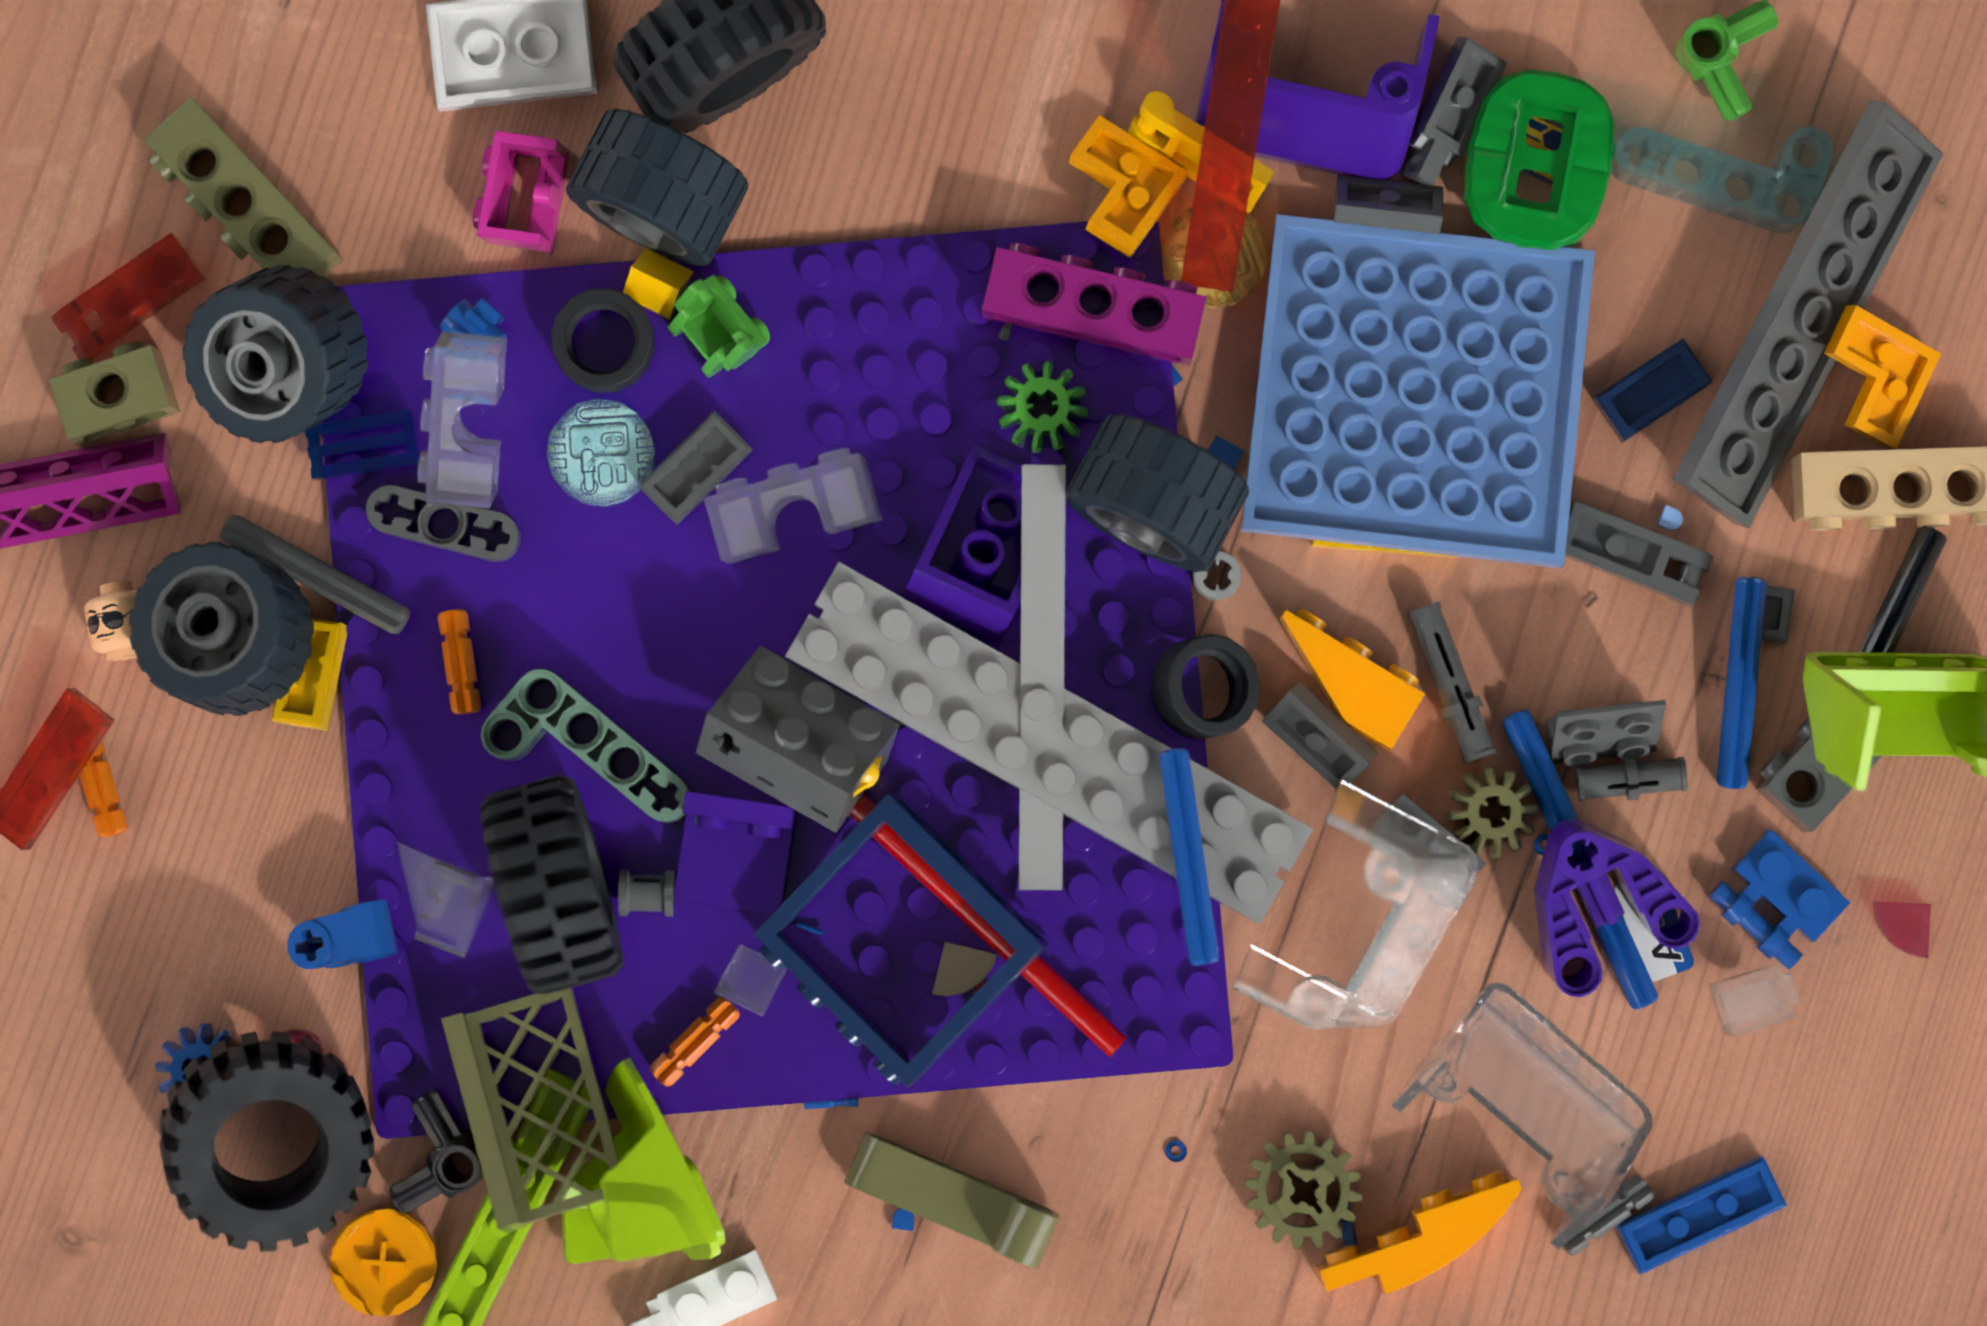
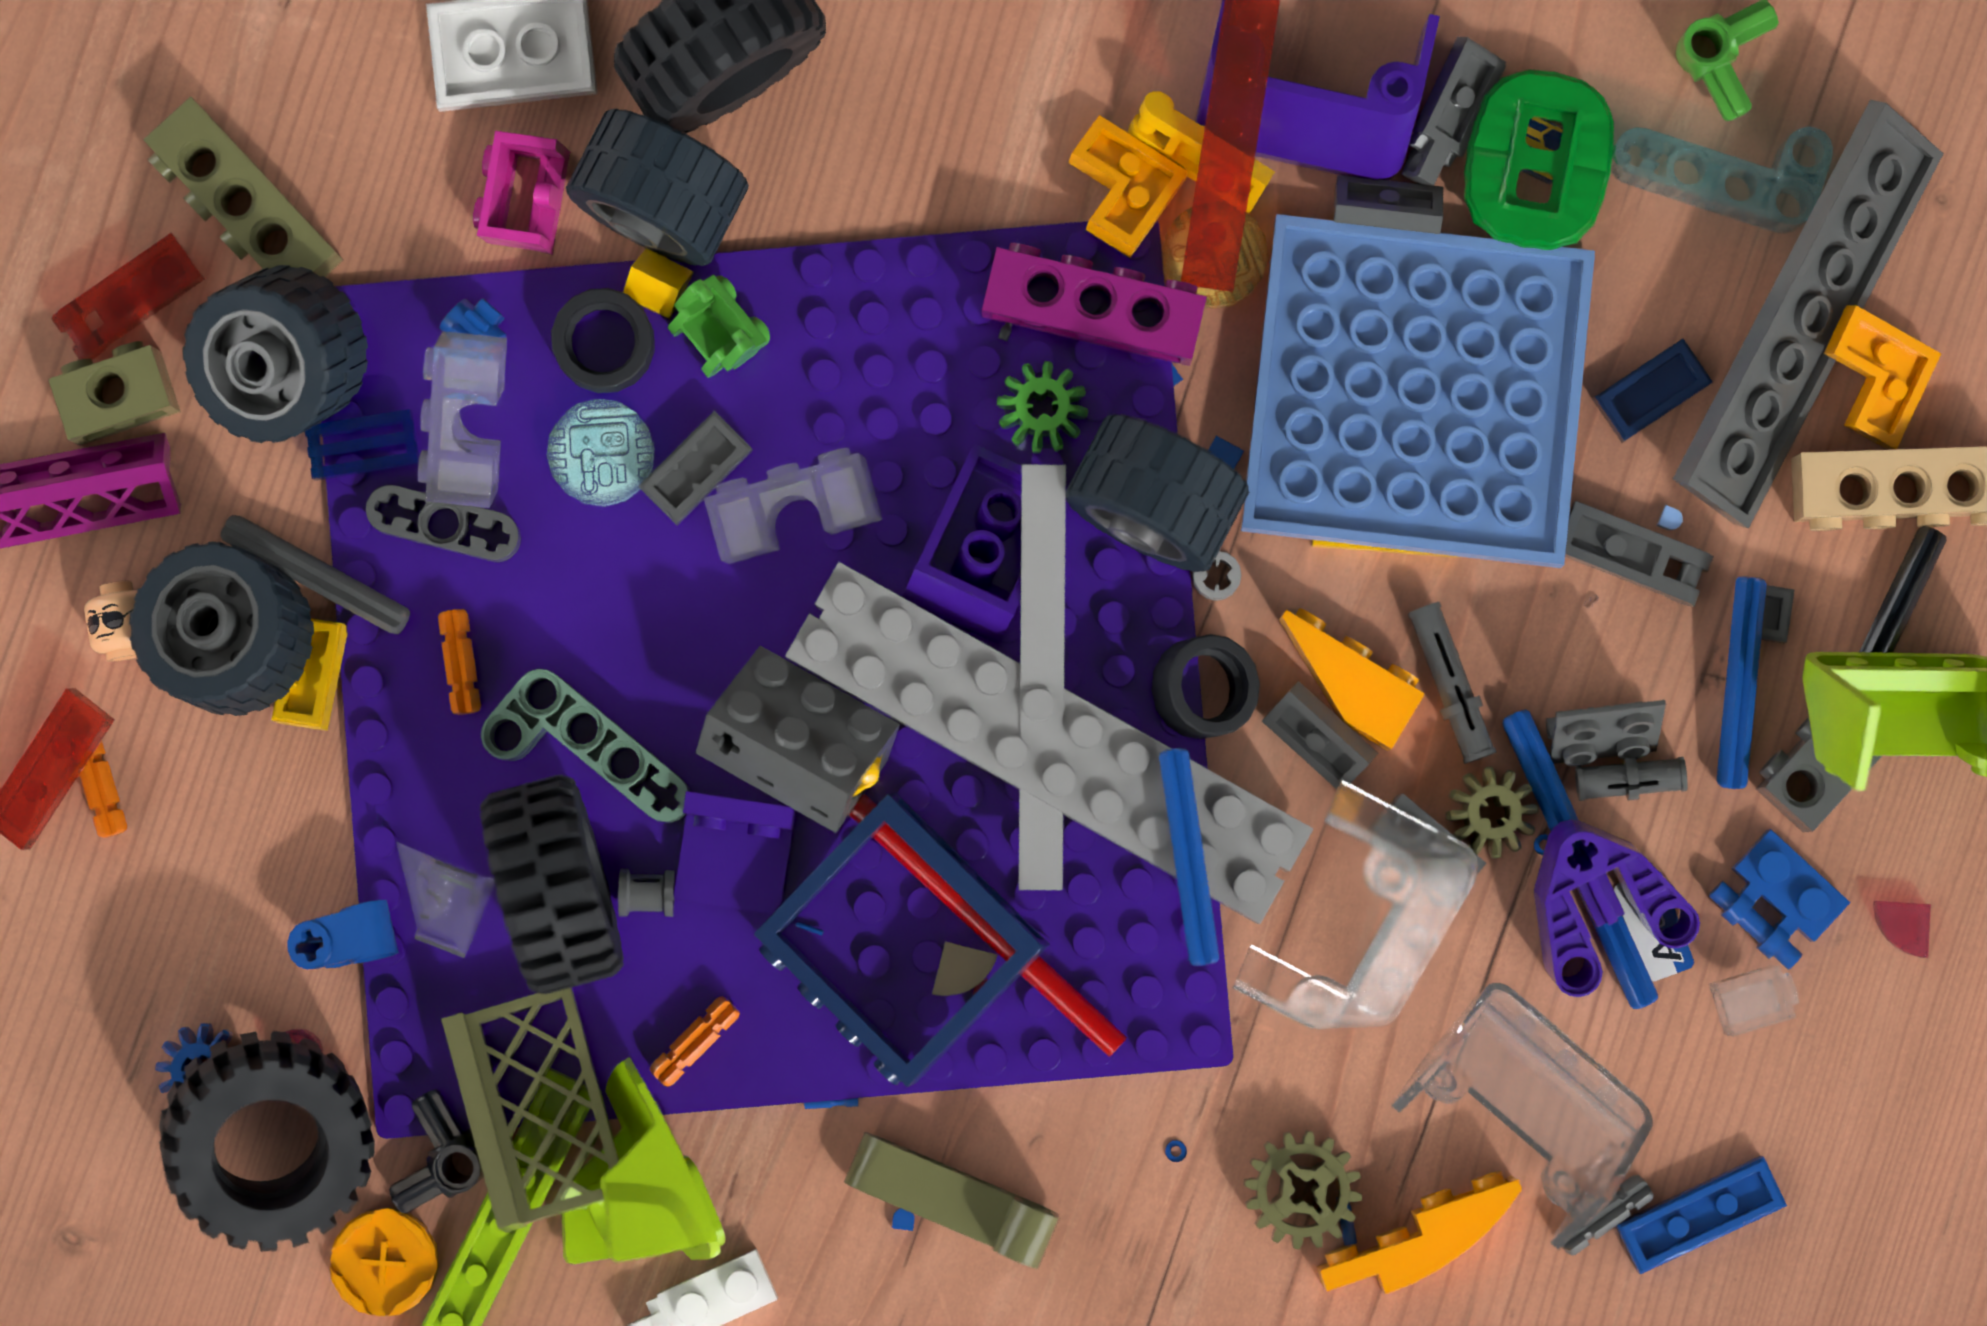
(750, 981): clear slope -> none

